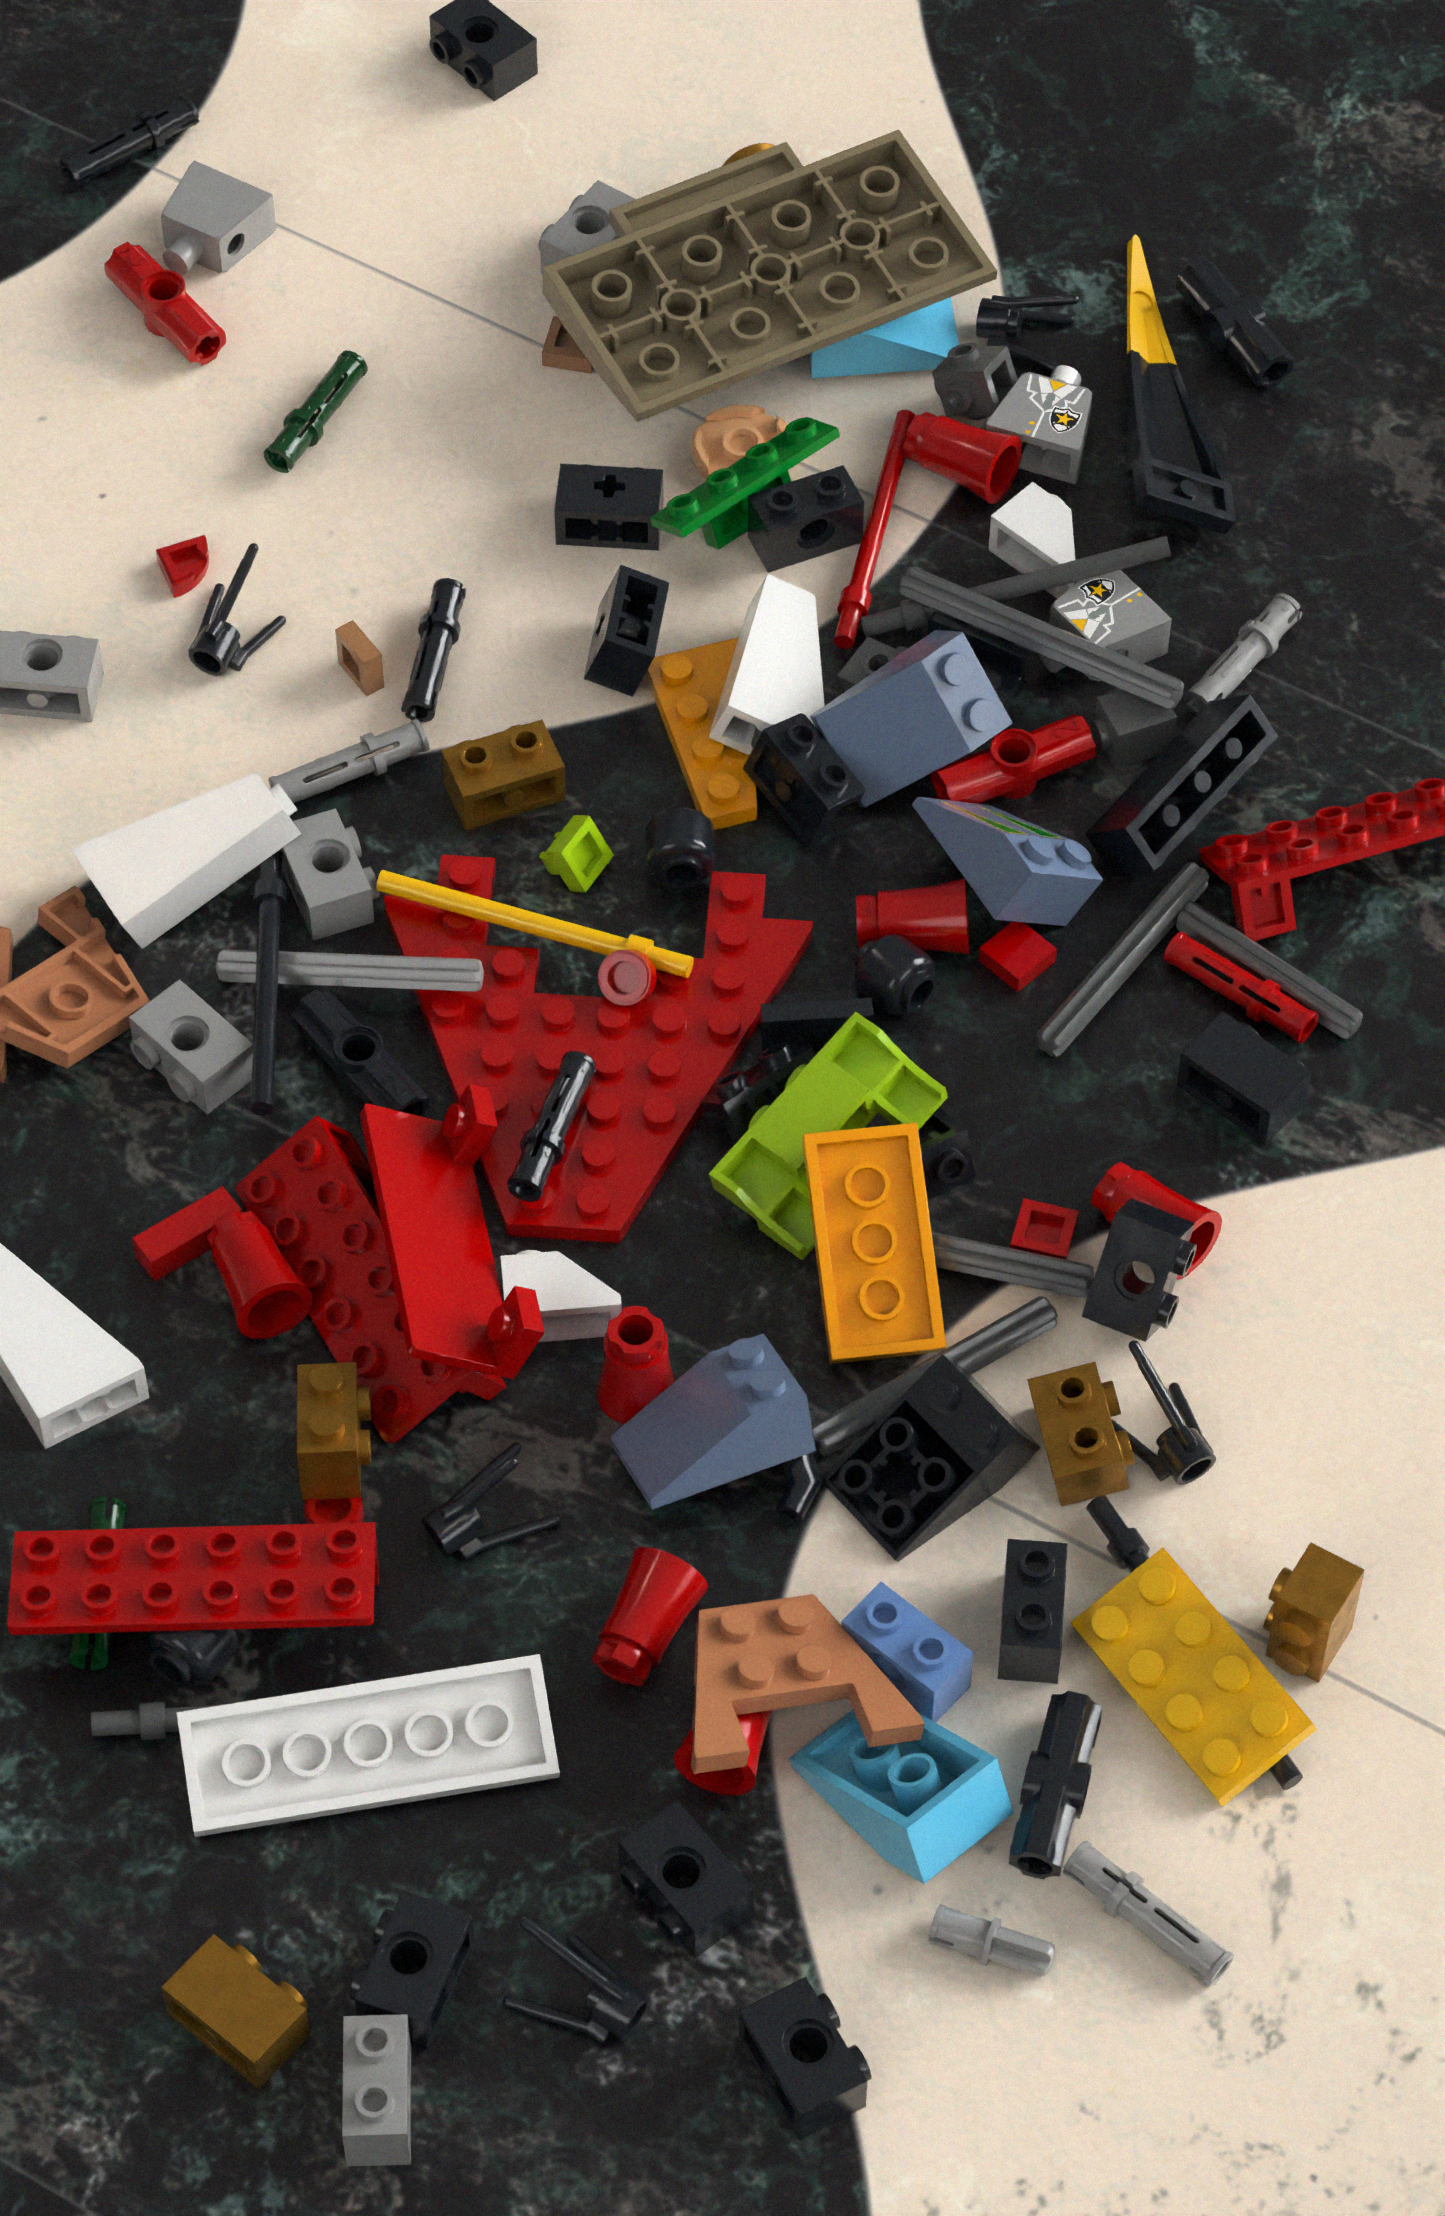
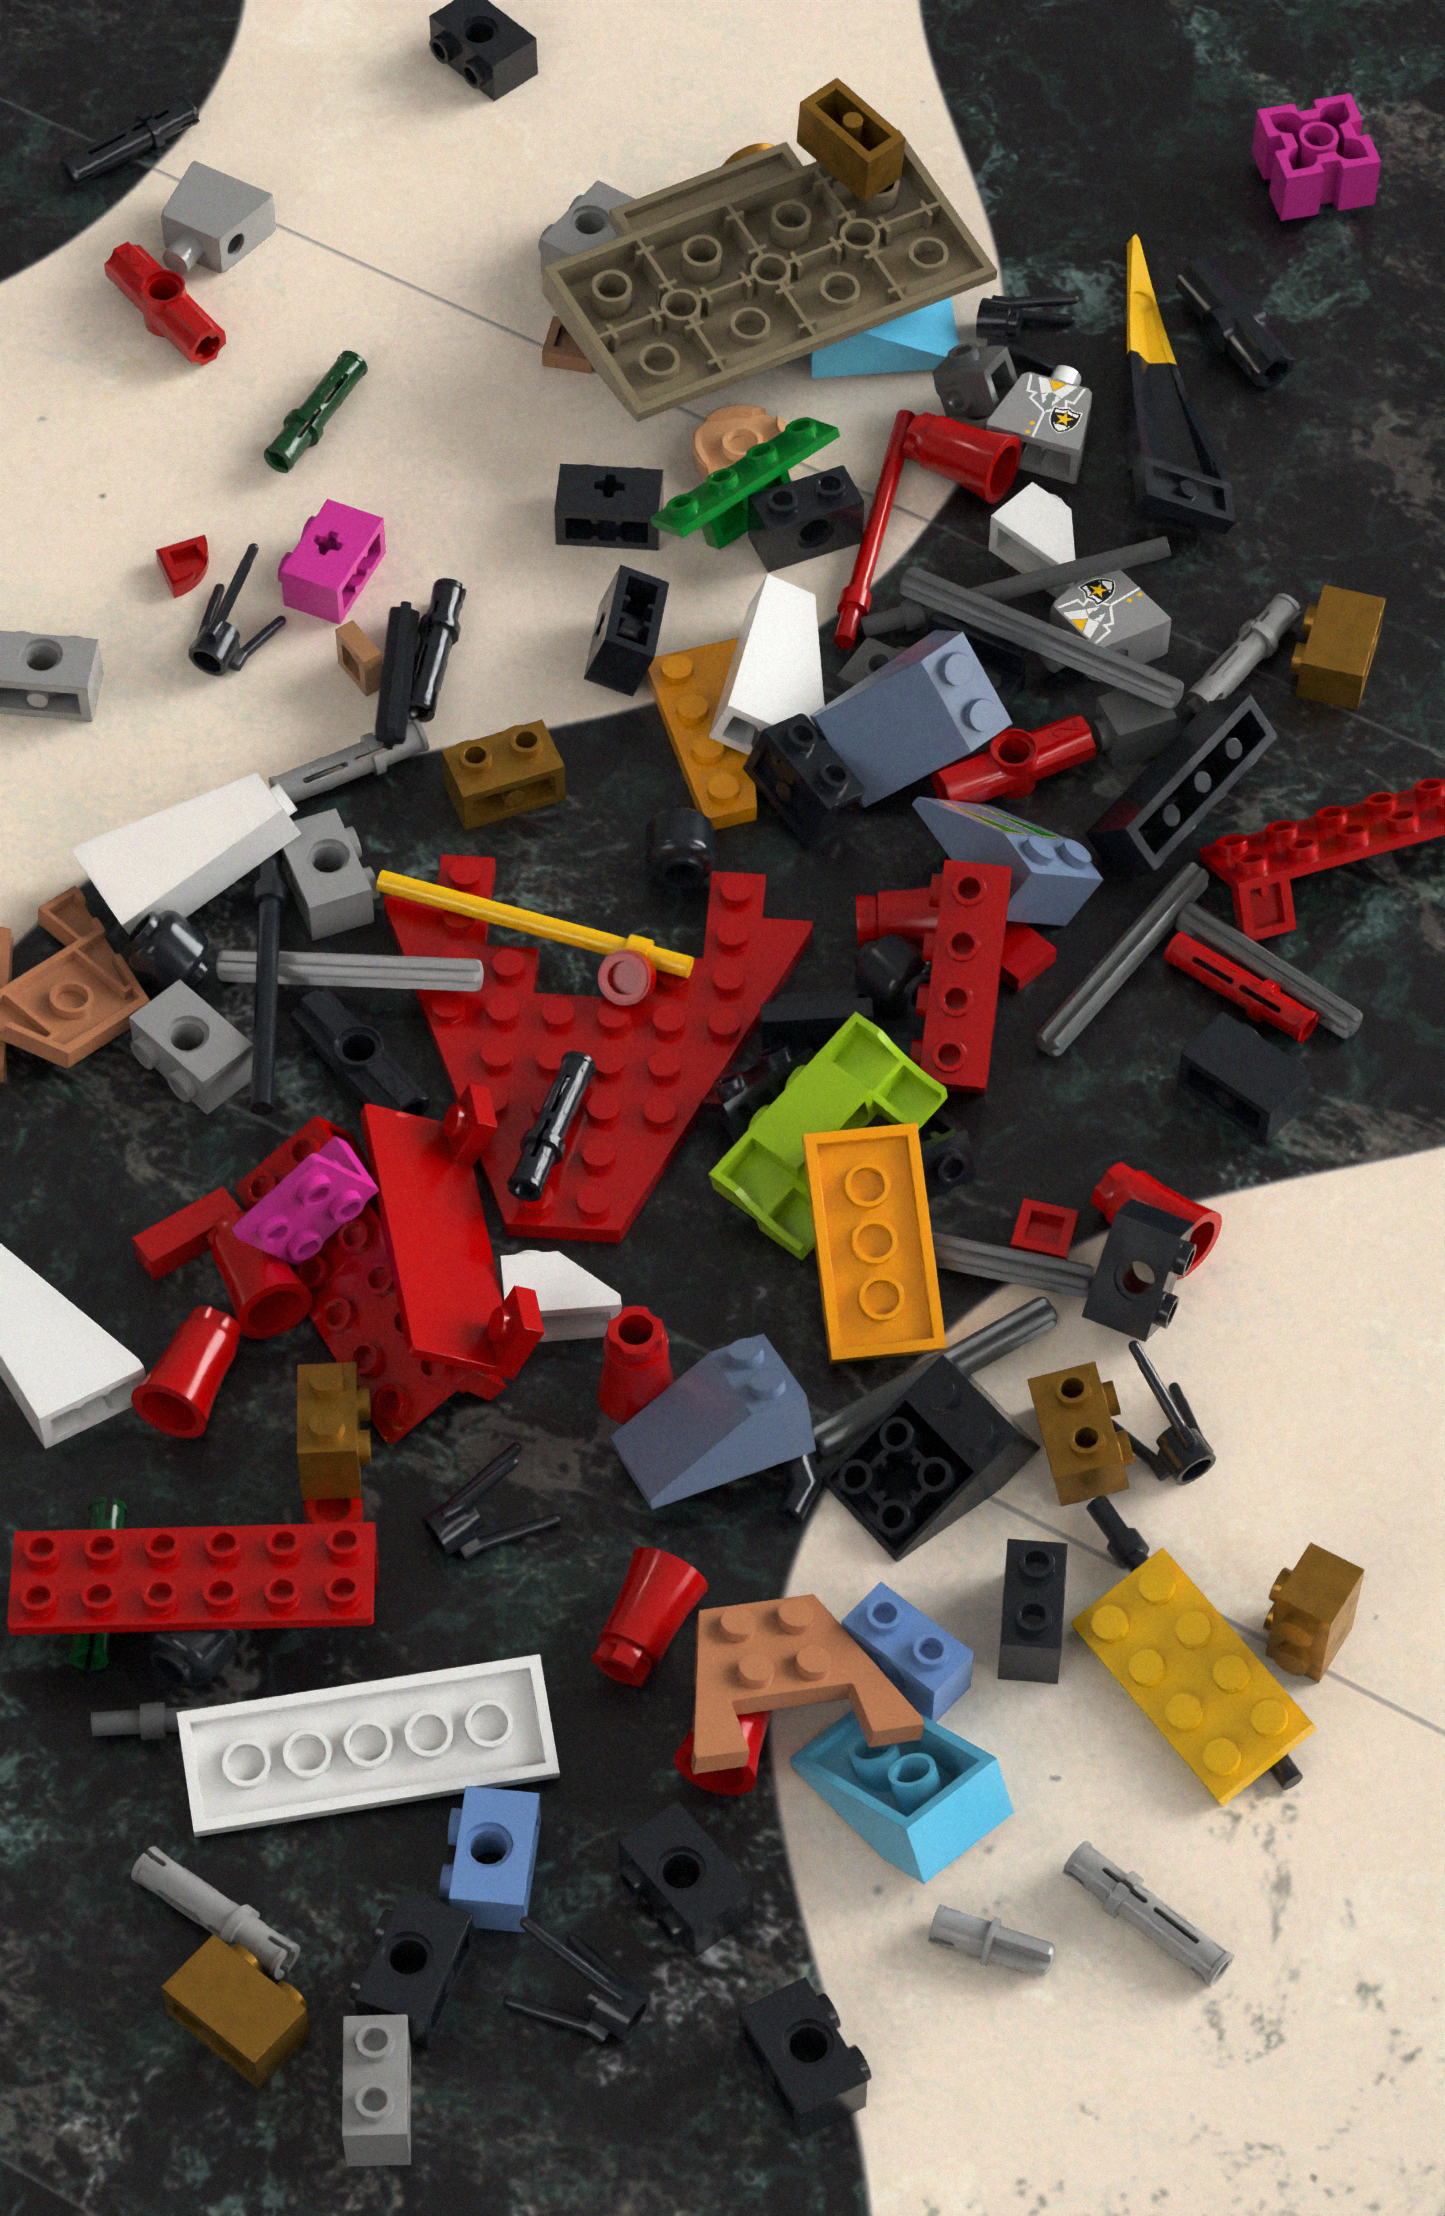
(168, 949): none -> black head
(188, 1375): none -> red plant
(215, 1911): none -> light grey pin
(309, 1204): none -> dark pink bracket
(332, 561): none -> dark pink brick
(397, 675): none -> black axle
(499, 1824): none -> medium blue brick
(577, 854): lime tile -> none
(850, 139): none -> pearl gold brick
(964, 974): none -> red brick
(1055, 1785): black piece -> none
(1316, 157): none -> dark pink brick
(1339, 646): none -> pearl gold brick

